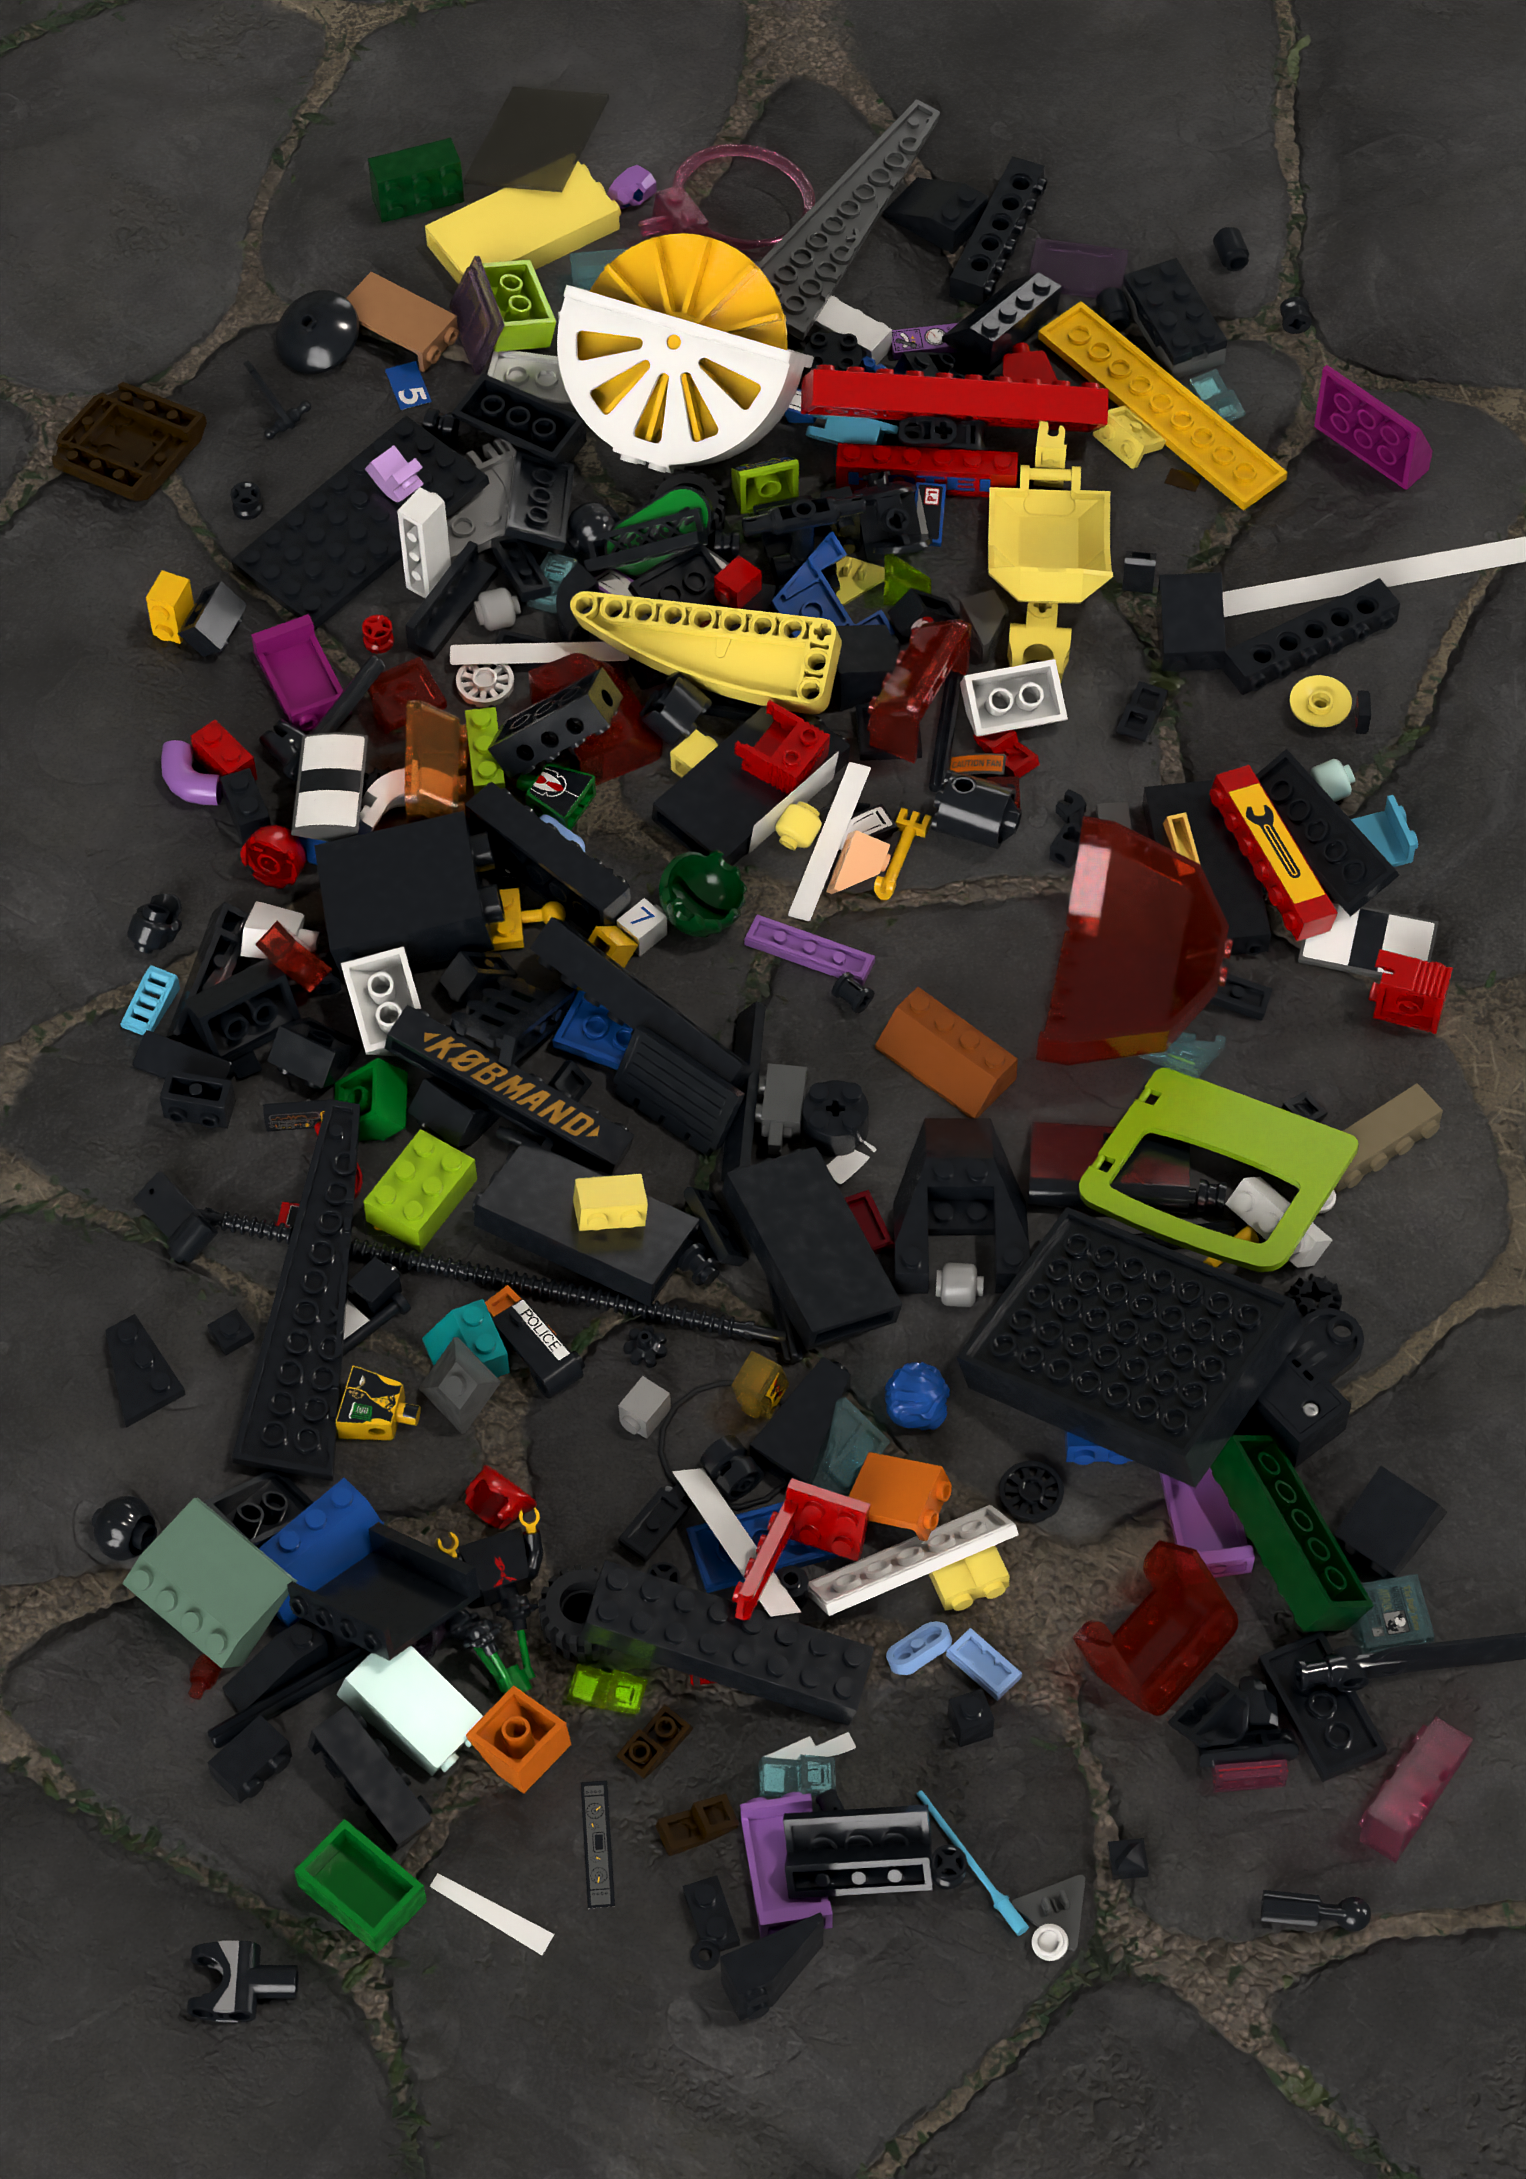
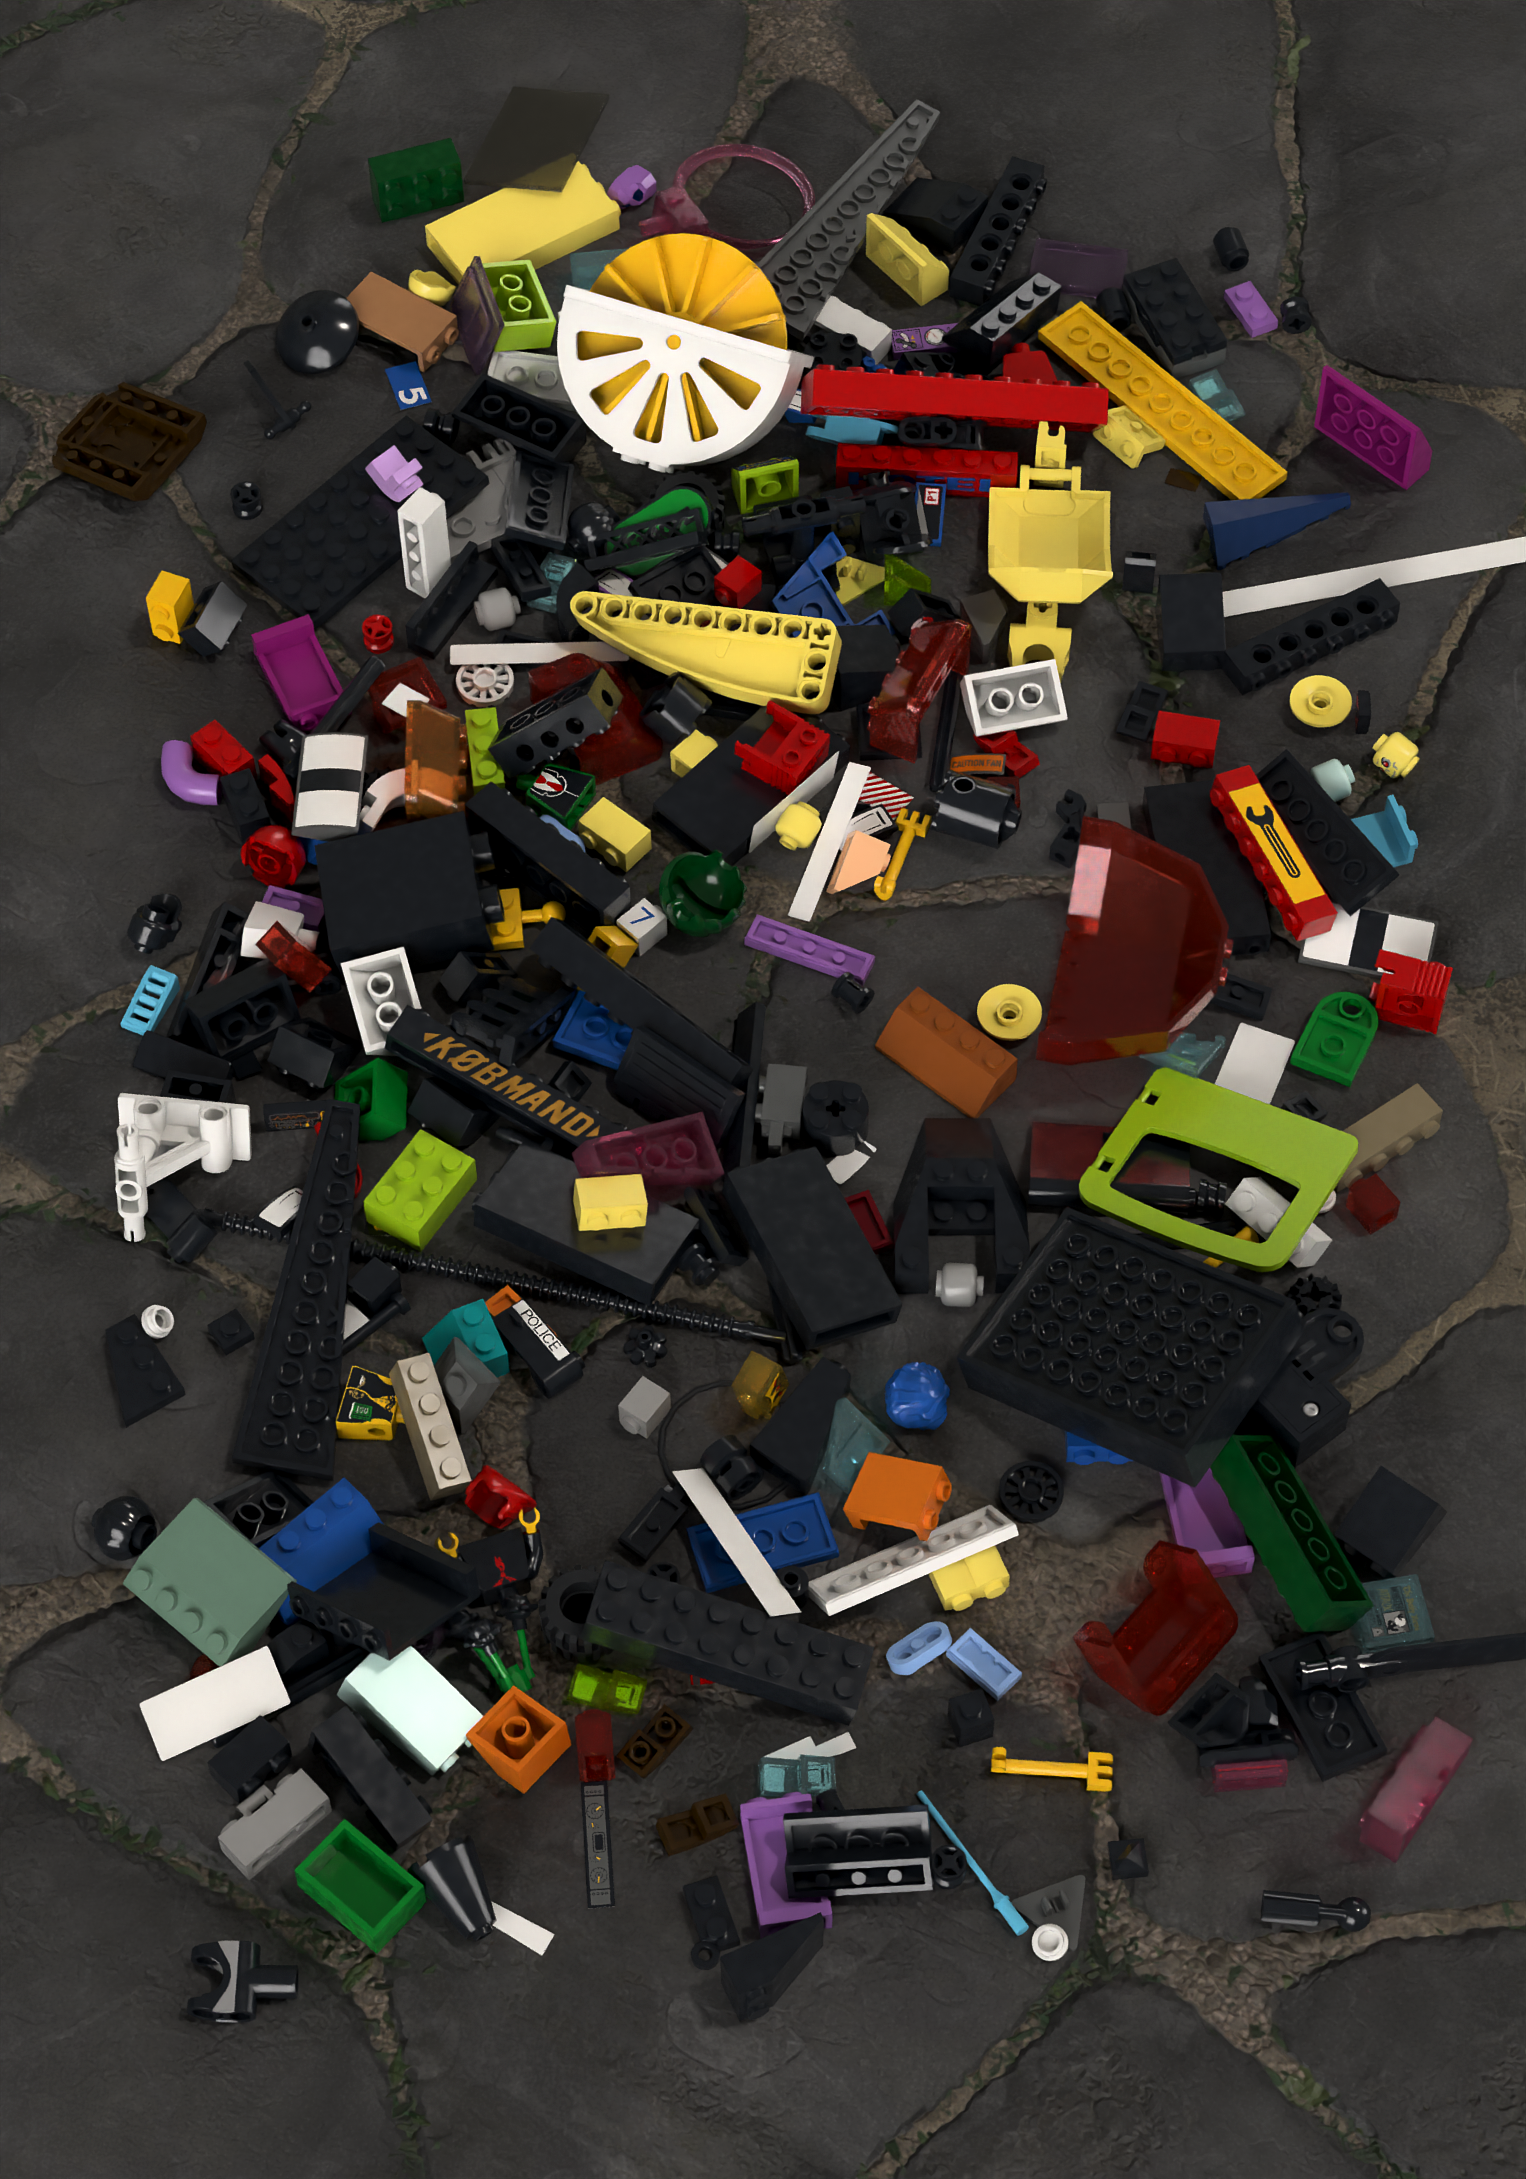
(157, 1321): none -> white plate
(166, 1135): none -> white plate
(214, 1703): none -> white sticker
(276, 1825): none -> light grey piece
(279, 786): none -> red slope
(280, 1213): none -> slope
(309, 906): none -> medium lavender plate
(398, 698): none -> white sticker
(429, 1426): none -> brick
(431, 287): none -> light yellow helmet
(458, 1887): none -> black cone
(595, 1746): none -> clear red brick
(614, 834): none -> light yellow brick
(663, 1153): none -> clear pink wedge
(809, 1517): red bracket -> none
(879, 791): none -> sticker
(905, 259): none -> light yellow slope
(1009, 1001): none -> light yellow dish
(1091, 1771): none -> yellow hinge
(1180, 836): light yellow piece -> none
(1185, 739): none -> red piece
(1248, 524): none -> dark blue wedge
(1251, 309): none -> medium lavender plate
(1255, 1063): none -> white sticker
(1336, 1041): none -> green plate
(1372, 1203): none -> clear red brick
(1395, 755): none -> light yellow head

